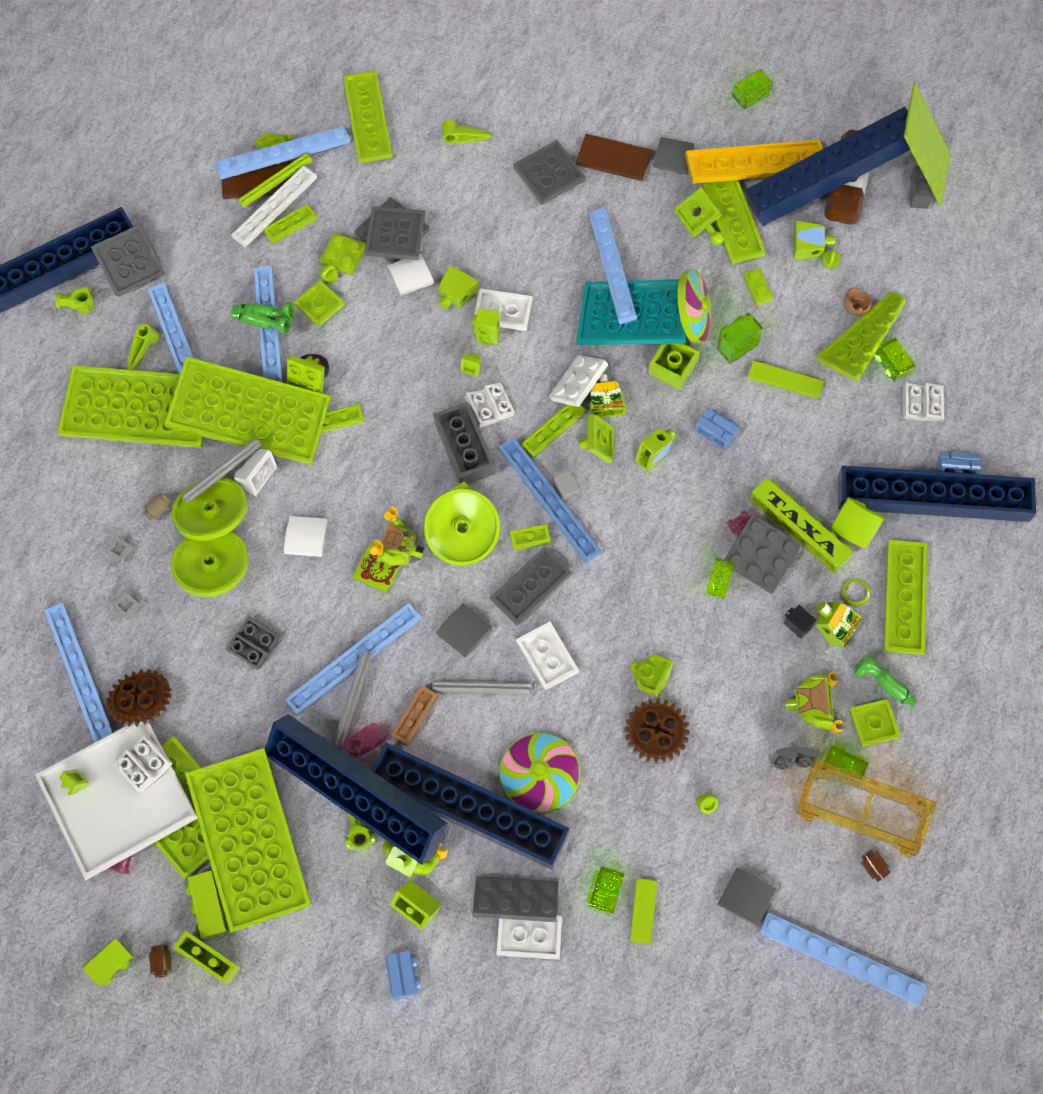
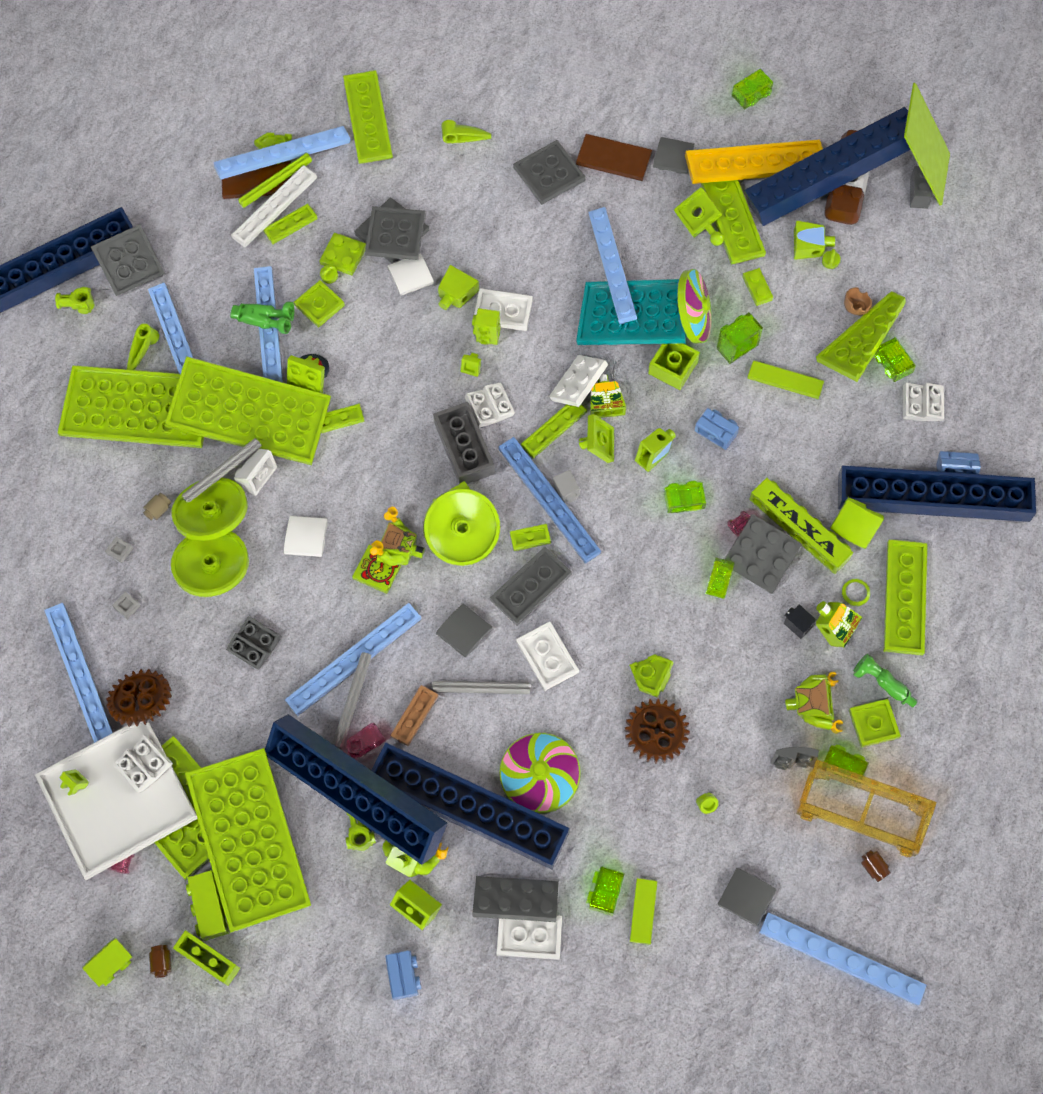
(684, 497): none -> clear neon green brick

